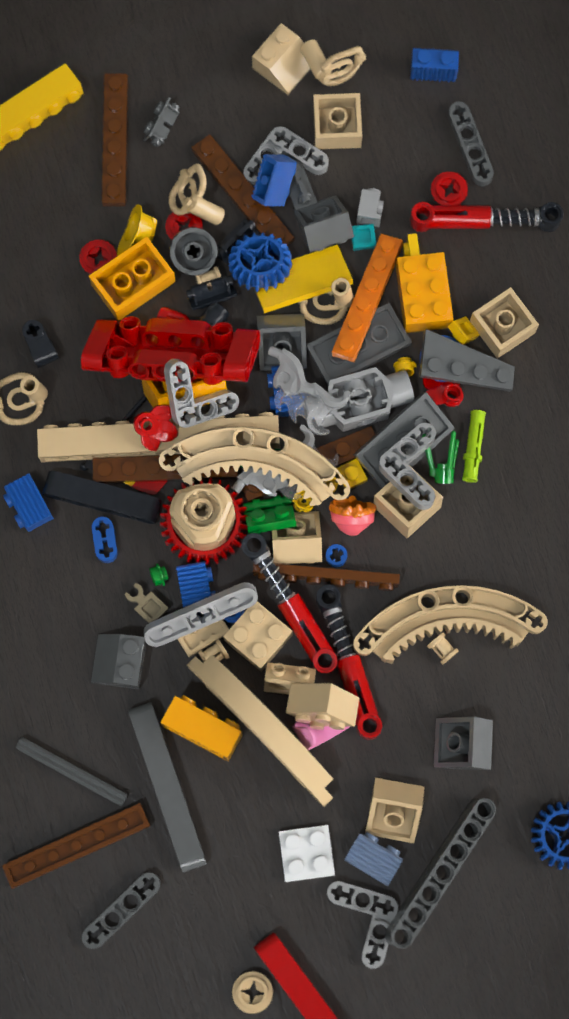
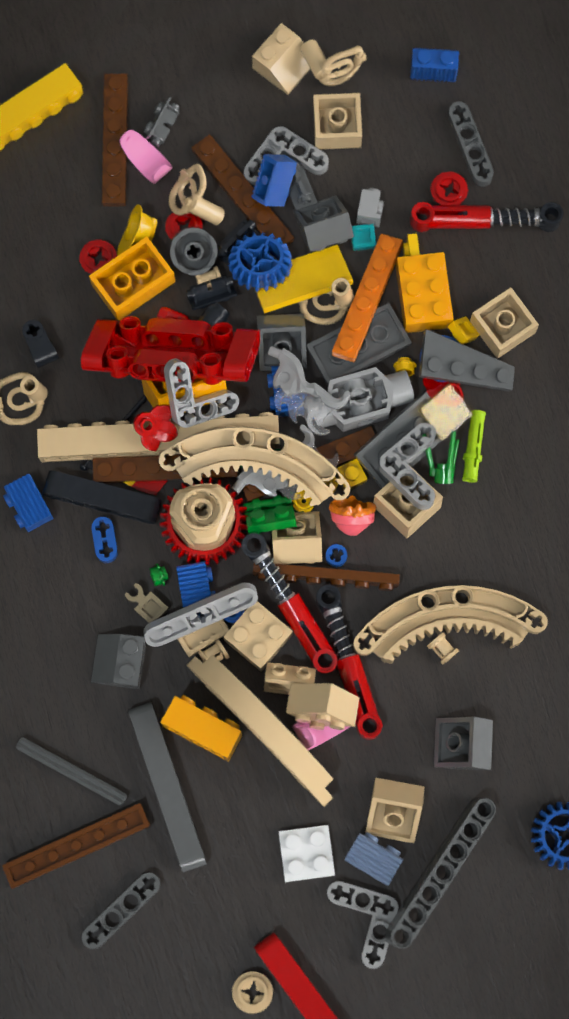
(144, 156): none -> bright pink piece
(445, 411): none -> clear yellow piece

